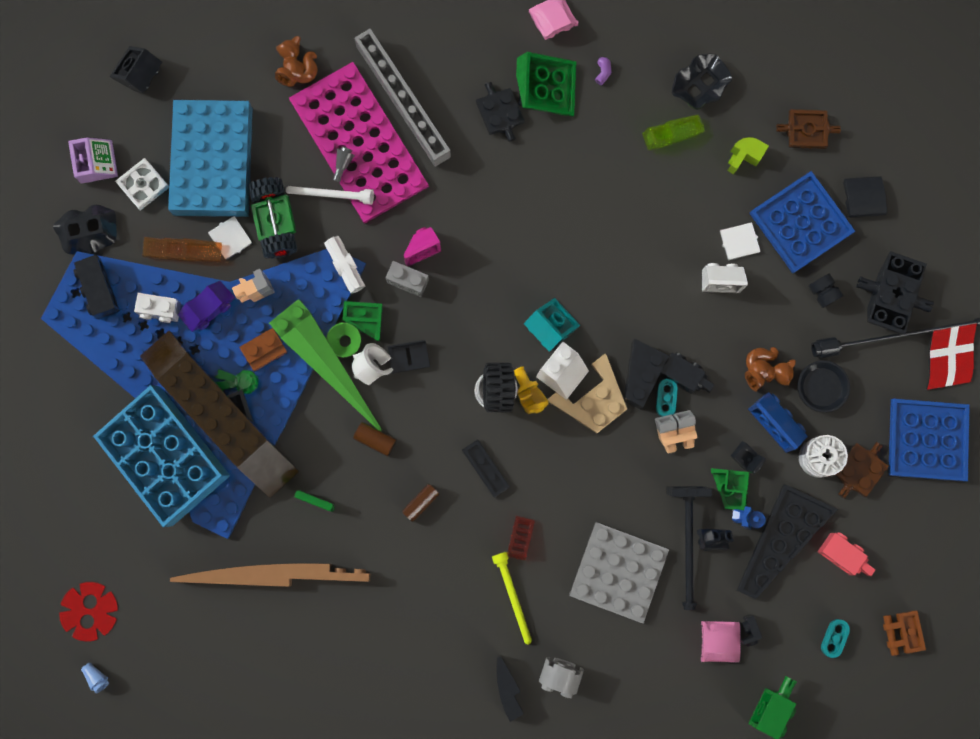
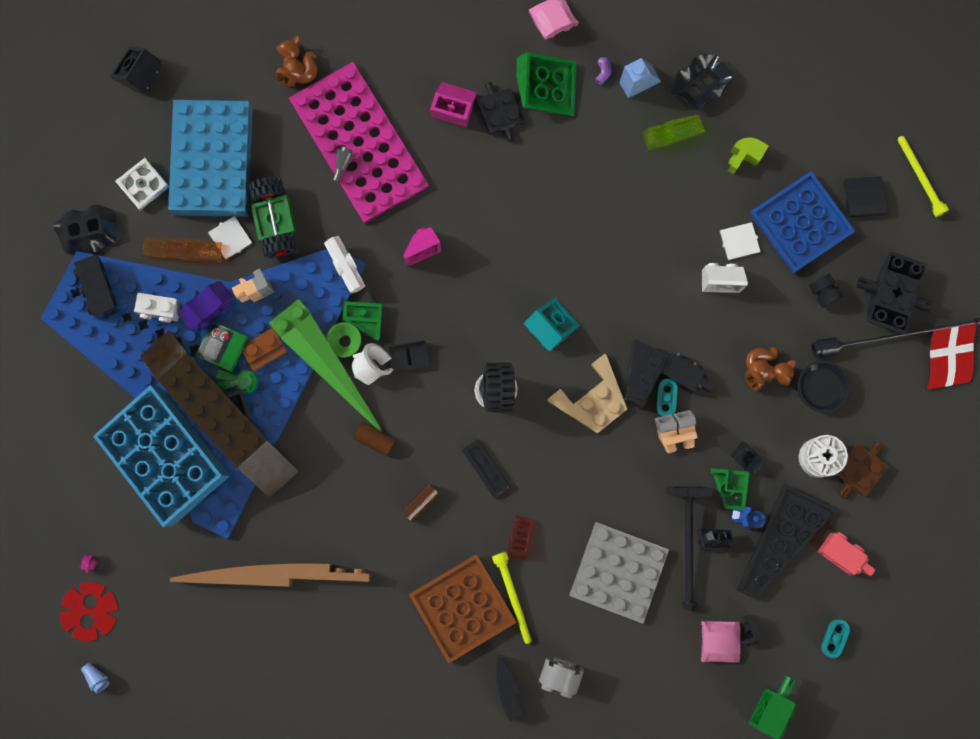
(88, 563): none -> dark pink plate
(92, 159): lavender slope -> none
(222, 346): none -> slope
(314, 501): green tile -> none
(365, 196): white piece -> none
(402, 97): light grey brick -> none
(407, 278): light grey brick -> none
(453, 104): none -> dark pink slope
(462, 608): none -> dark orange plate
(529, 394): yellow piece -> none
(563, 371): white slope -> none
(638, 77): none -> light blue slope
(778, 422): blue slope -> none
(808, 129): reddish brown plate -> none
(910, 632): dark orange plate -> none
(929, 440): blue plate -> none
(939, 208): none -> neon yellow piece

